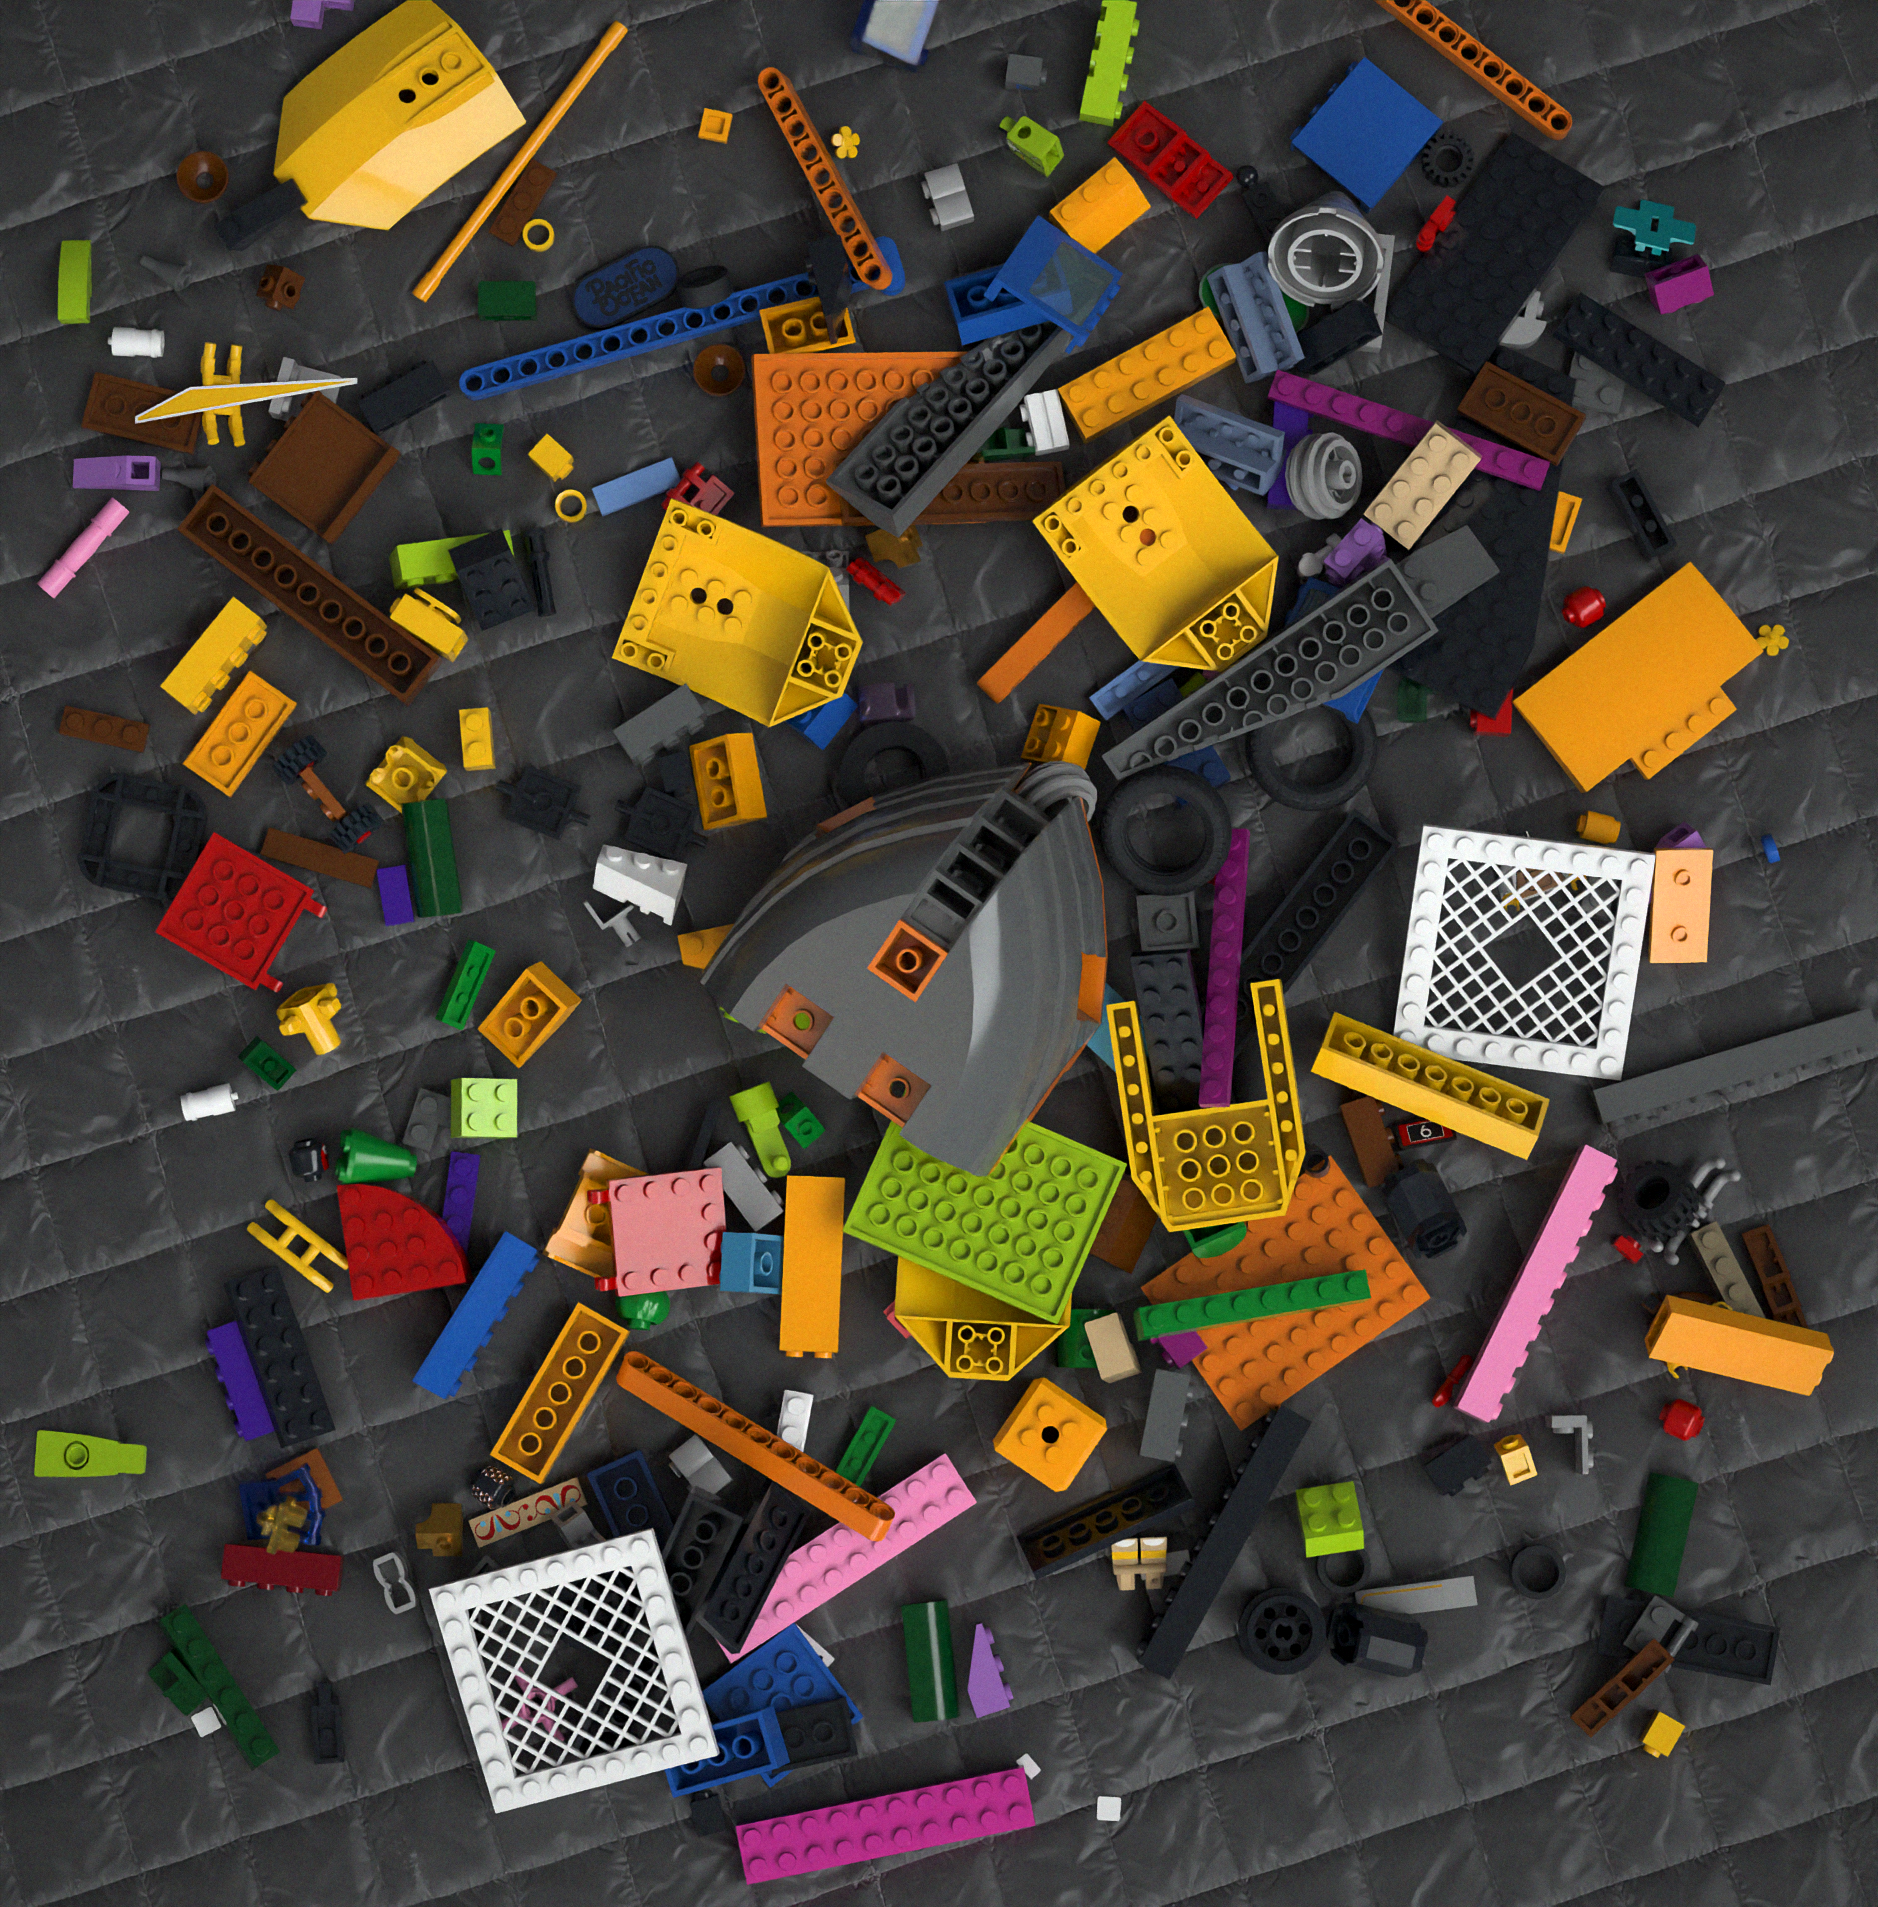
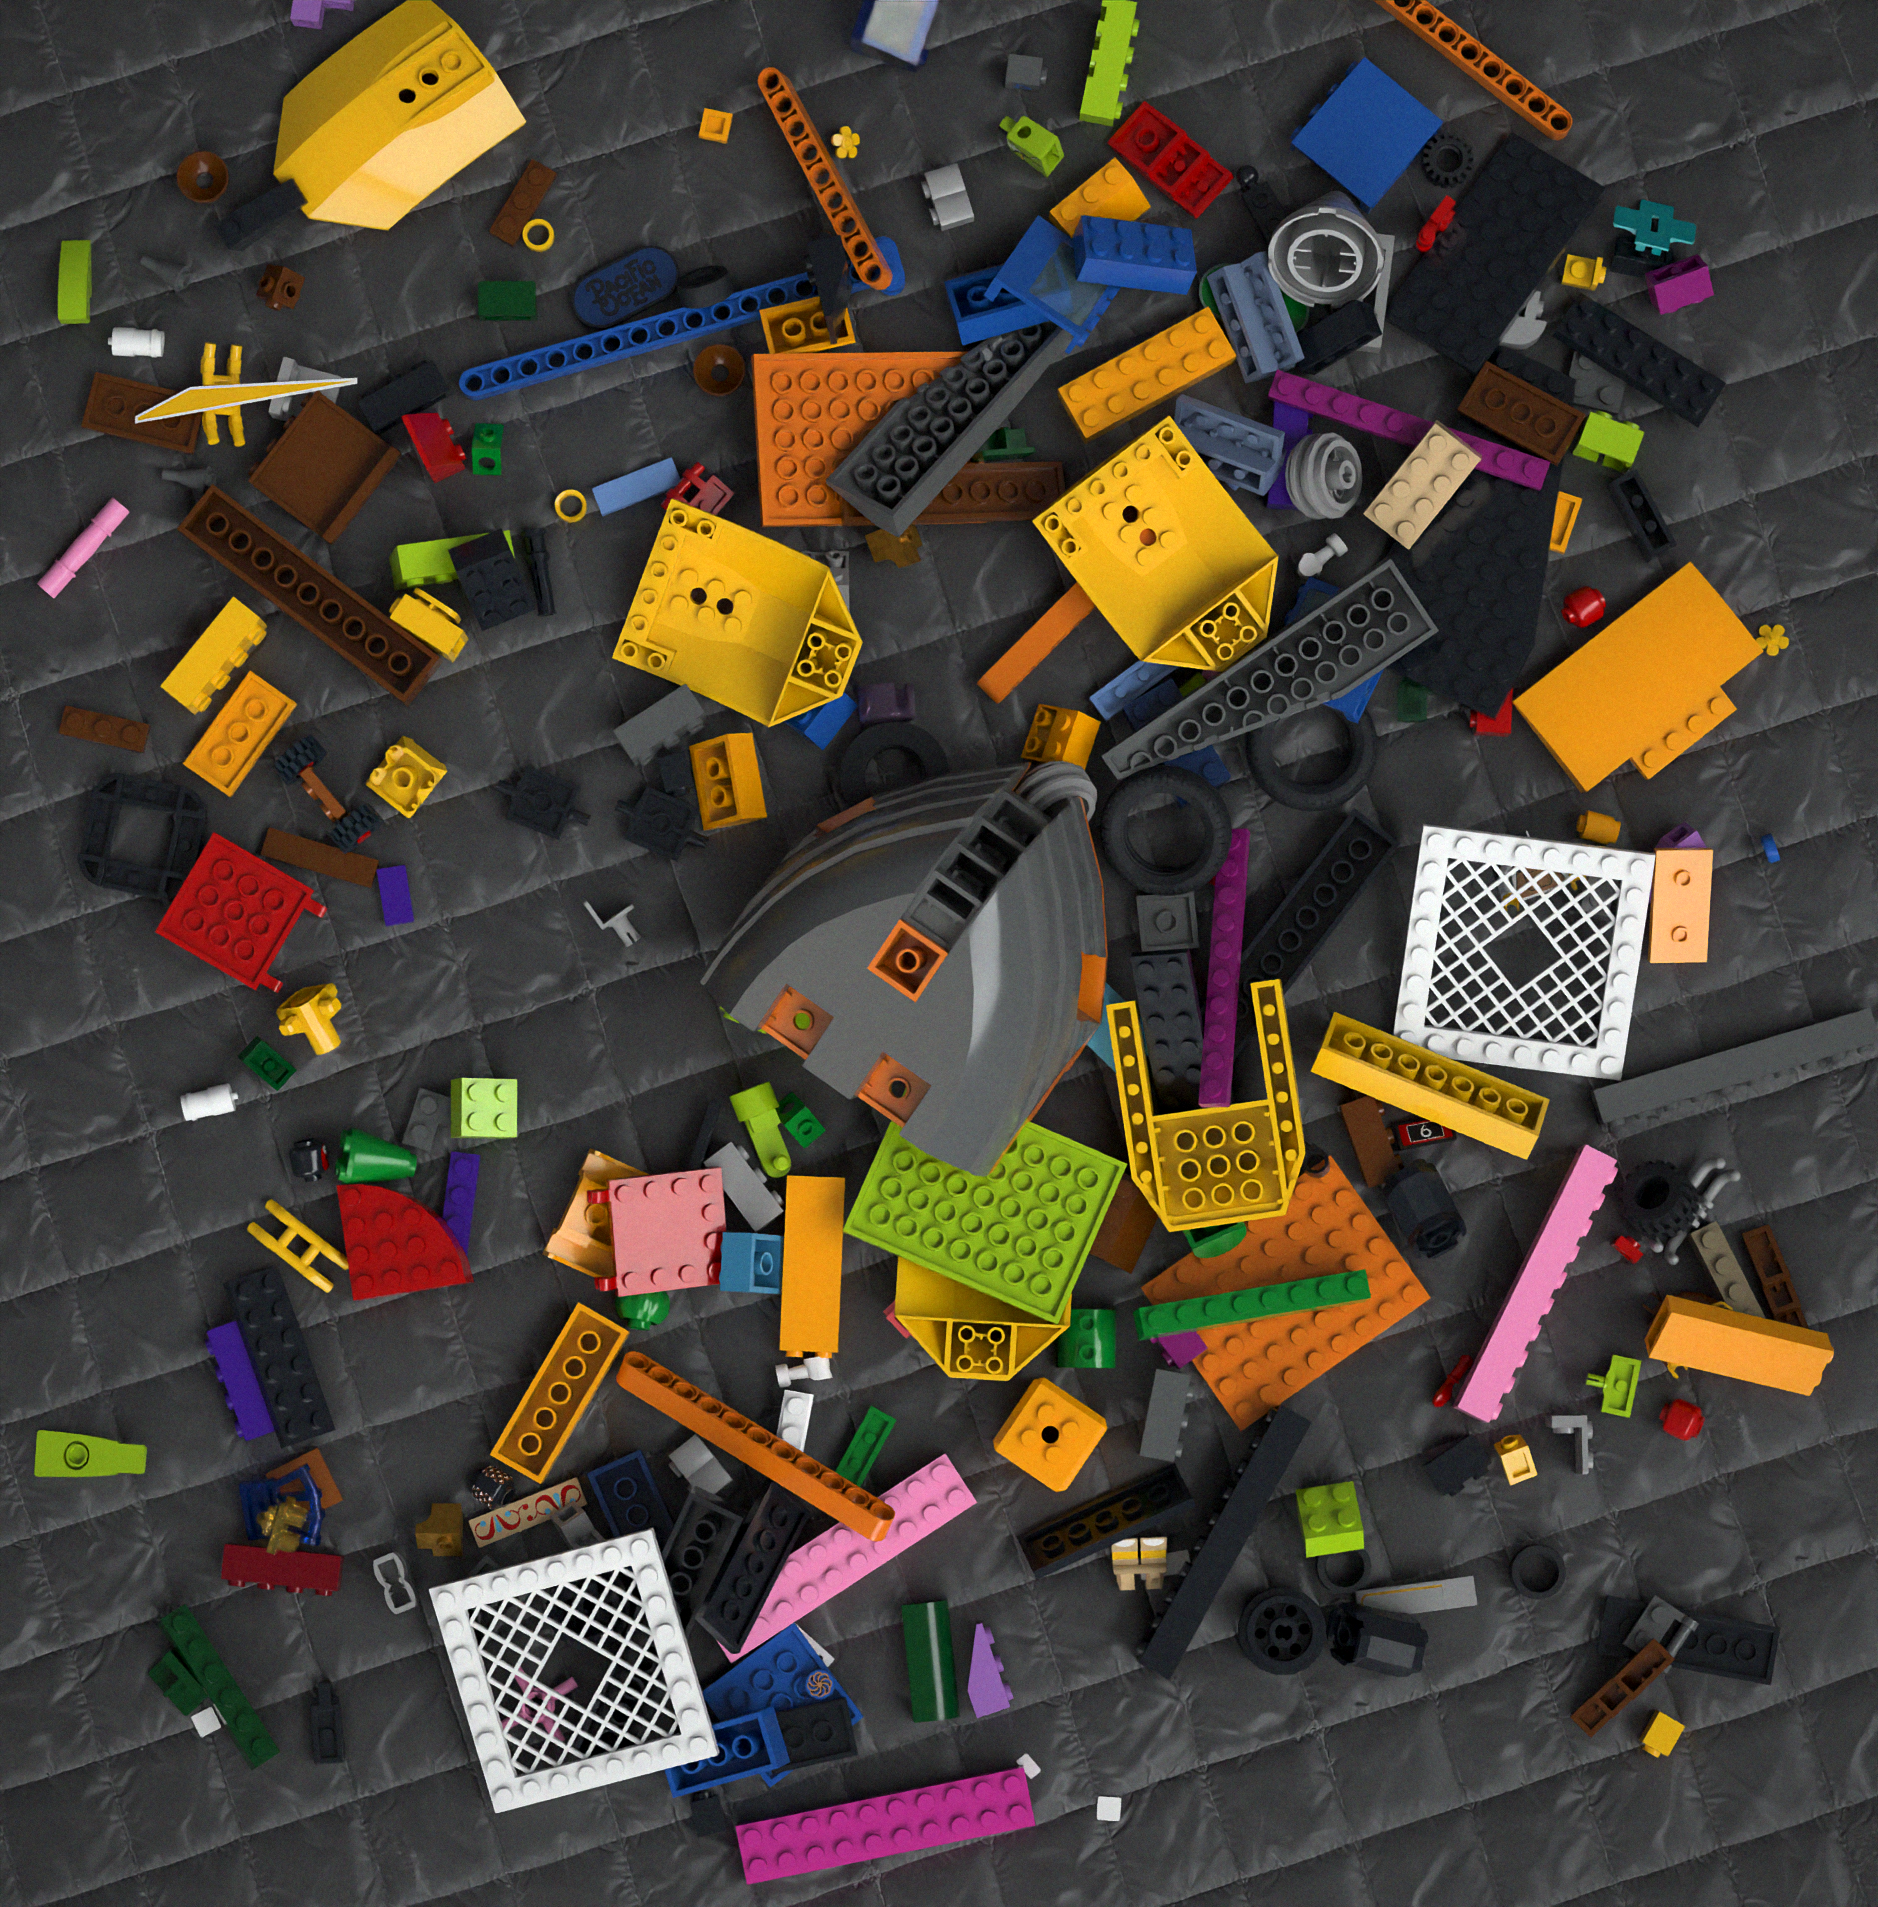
(117, 473): medium lavender slope -> none
(432, 857): dark green brick -> none
(434, 444): none -> red slope
(465, 984): green plate -> none
(476, 1316): blue slope -> none
(477, 739): yellow brick -> none
(529, 1013): light orange slope -> none
(551, 458): yellow brick -> none
(606, 45): light orange piece -> none
(641, 879): white wedge -> none
(701, 945): light orange wing -> none
(813, 1368): none -> white leg
(820, 1684): none -> tile
(876, 581): red plate -> none
(1045, 422): white brick -> none
(1111, 1348): tan panel -> none
(1134, 255): none -> blue brick
(1355, 553): medium lavender brick -> none
(1447, 570): dark grey slope -> none
(1583, 272): none -> yellow bracket
(1613, 439): none -> lime piece
(1617, 1385): none -> lime plate
(1661, 1534): dark green brick -> none

